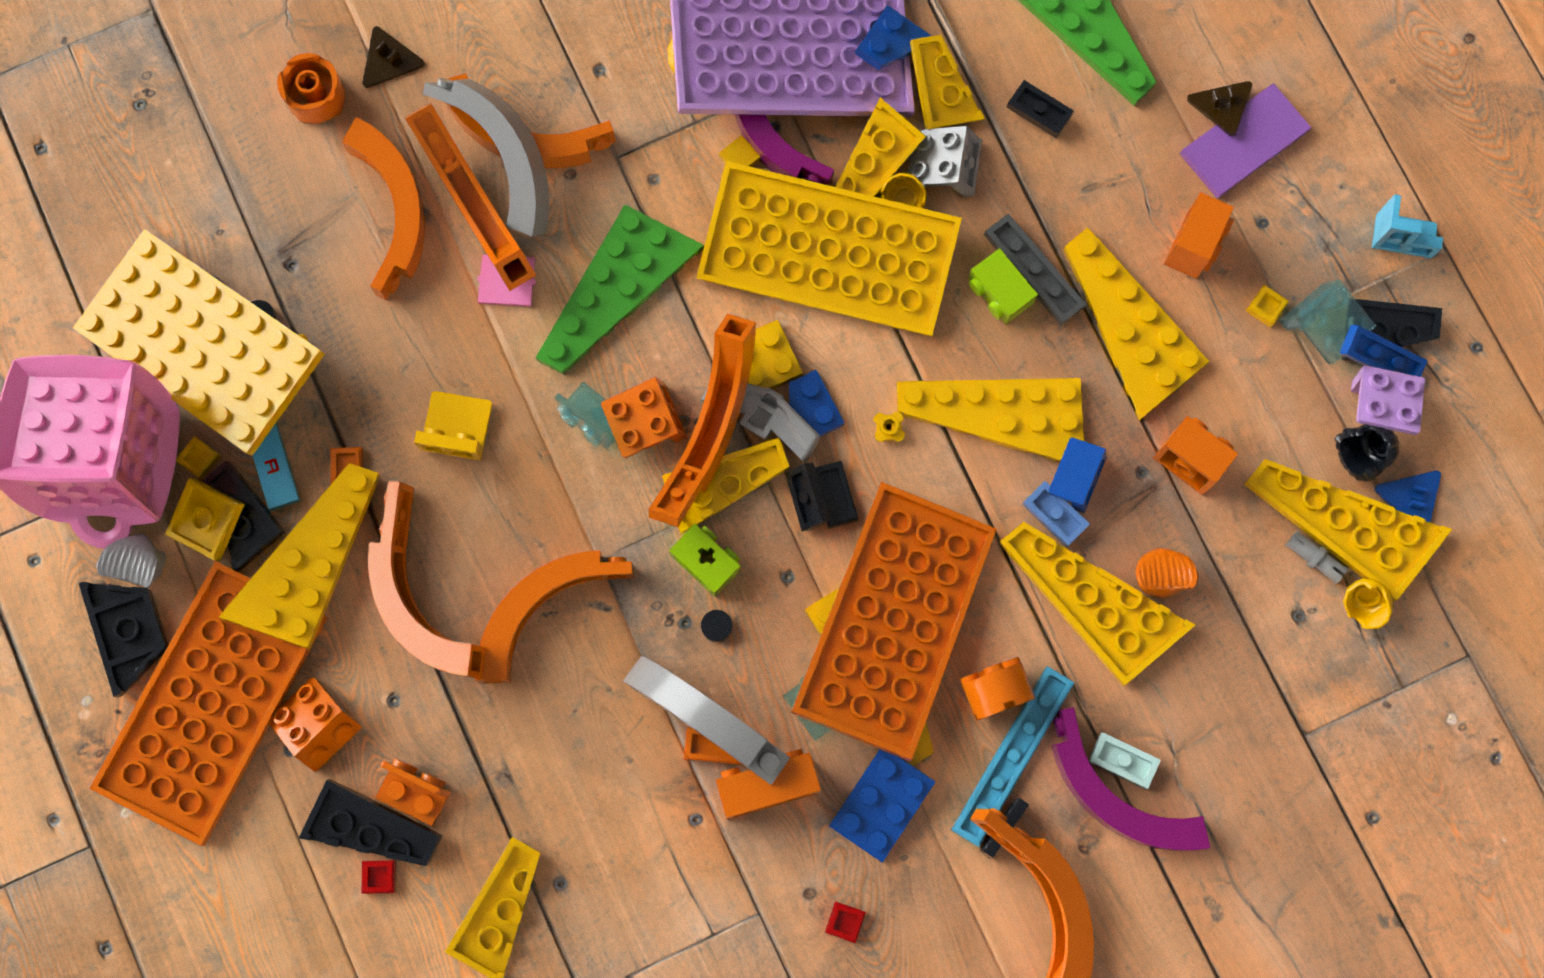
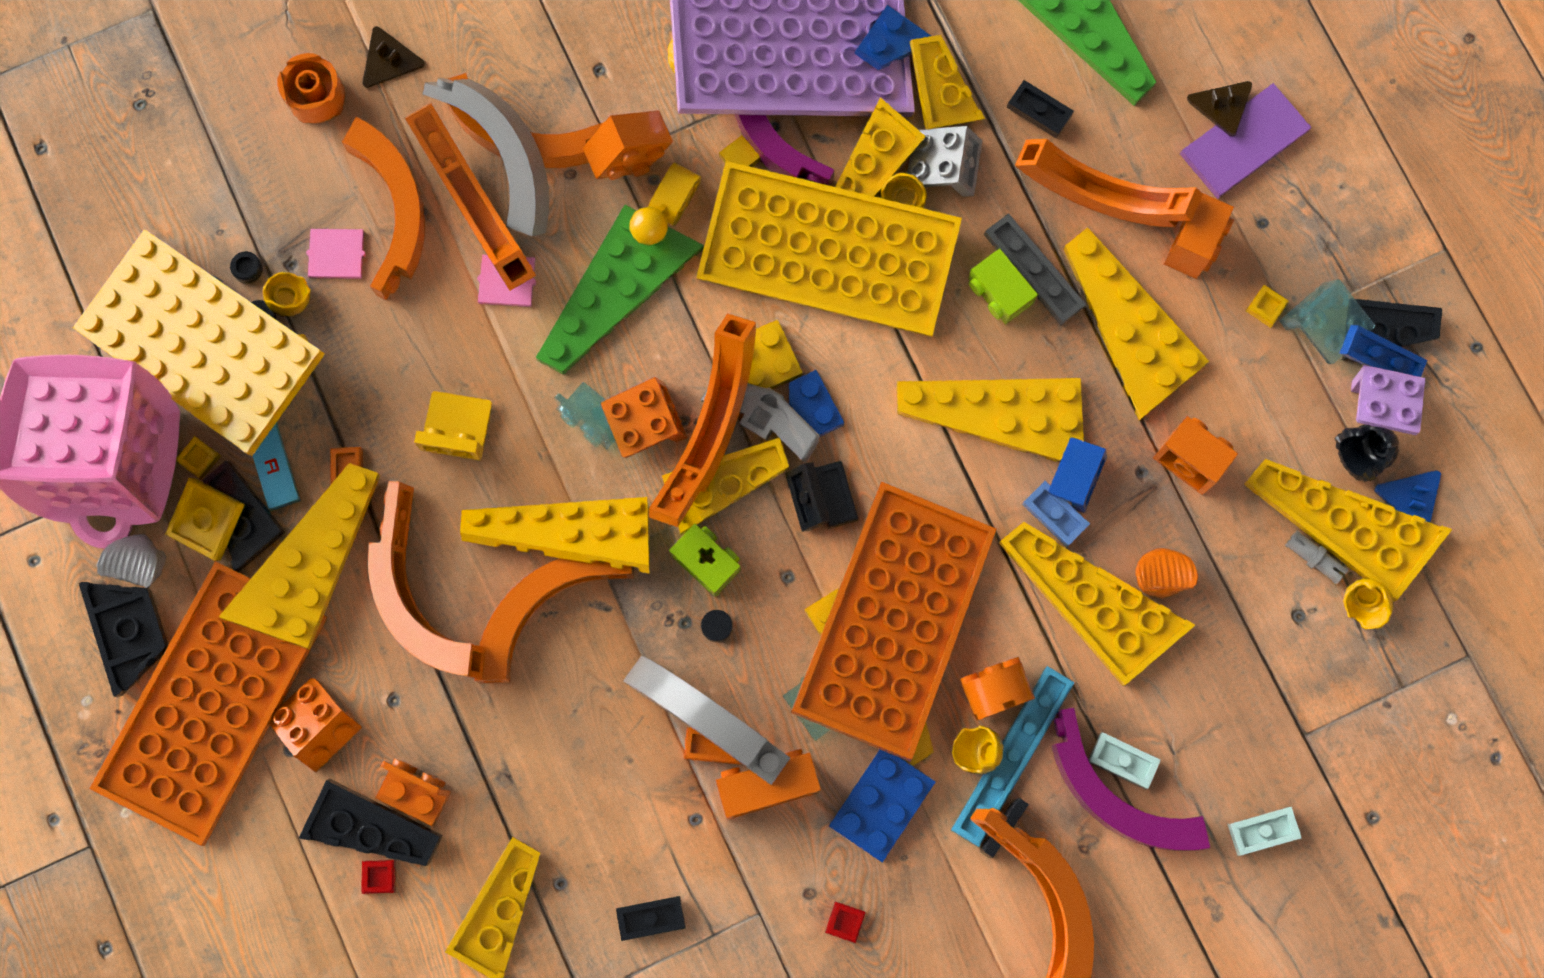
(246, 267): none -> black tile
(286, 294): none -> yellow hair
(336, 253): none -> bright pink piece
(575, 531): none -> yellow wing
(627, 145): none -> orange brick
(650, 918): none -> black plate
(666, 206): none -> yellow beam
(882, 433): yellow plate -> none
(977, 750): none -> yellow hair
(1105, 193): none -> orange arch
(1264, 831): none -> light aqua plate
(1403, 233): medium azure panel -> none

